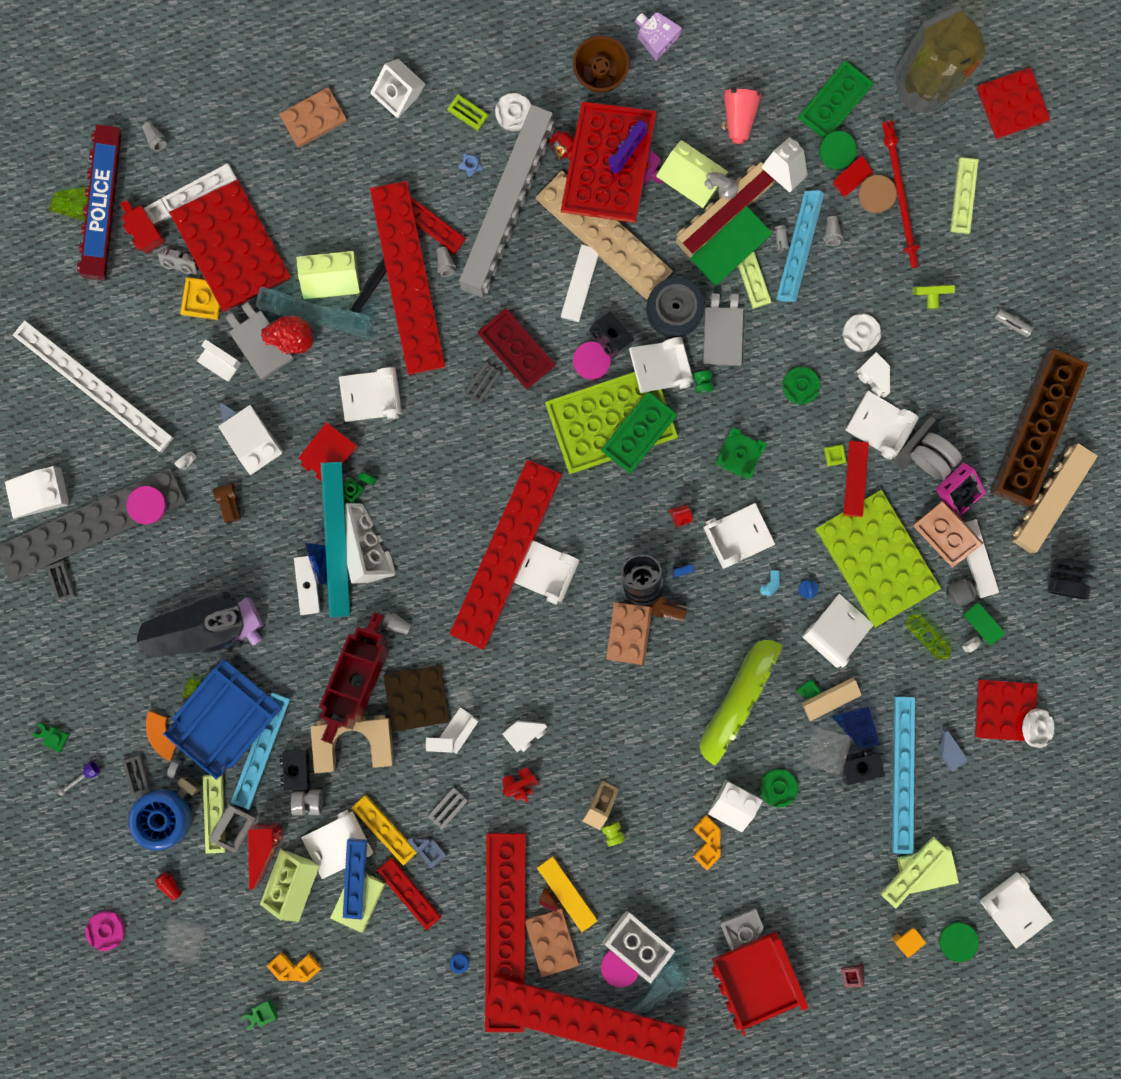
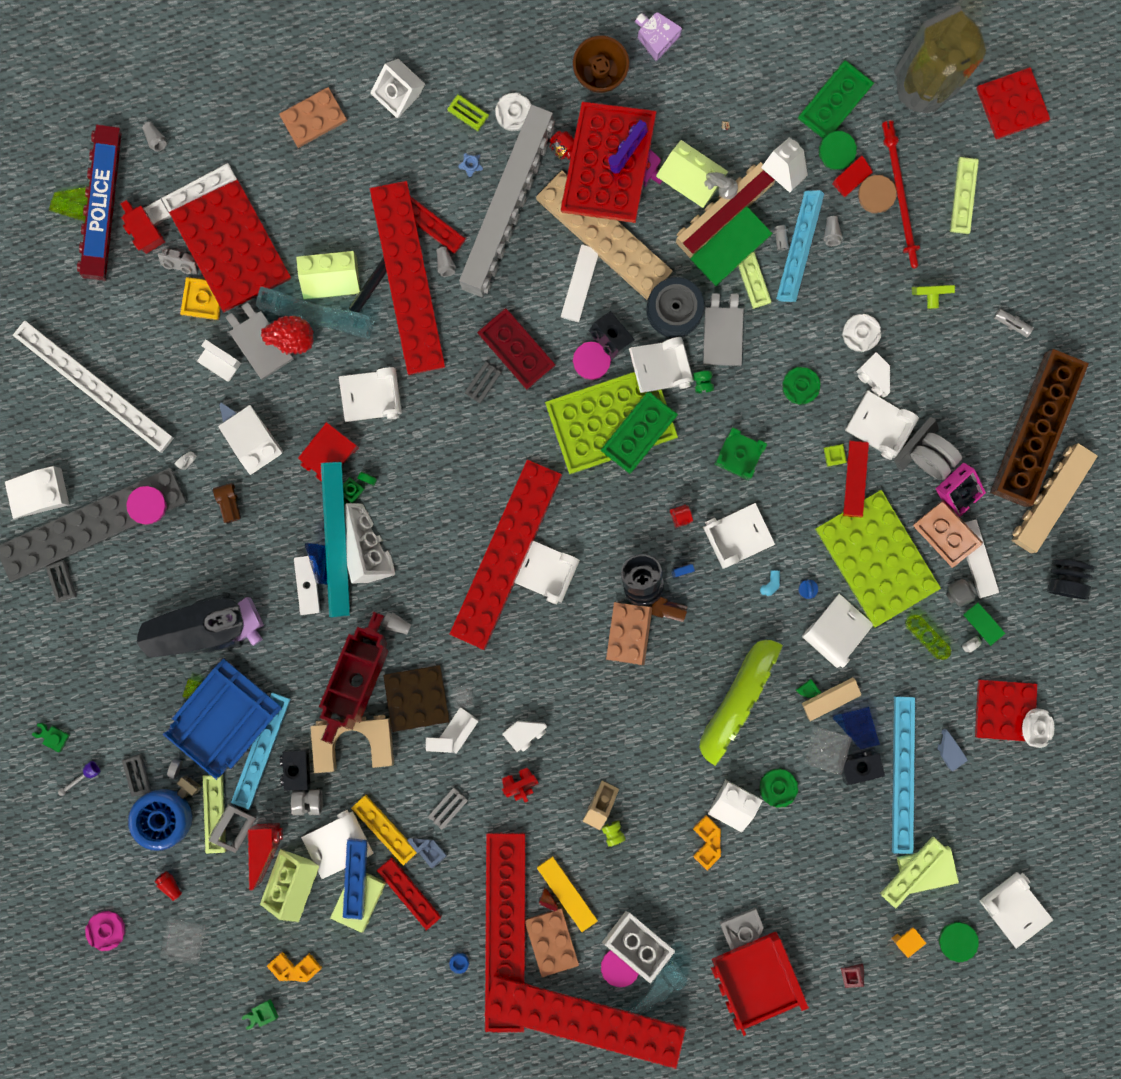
(155, 727): orange tile -> none
(740, 113): coral cone -> none

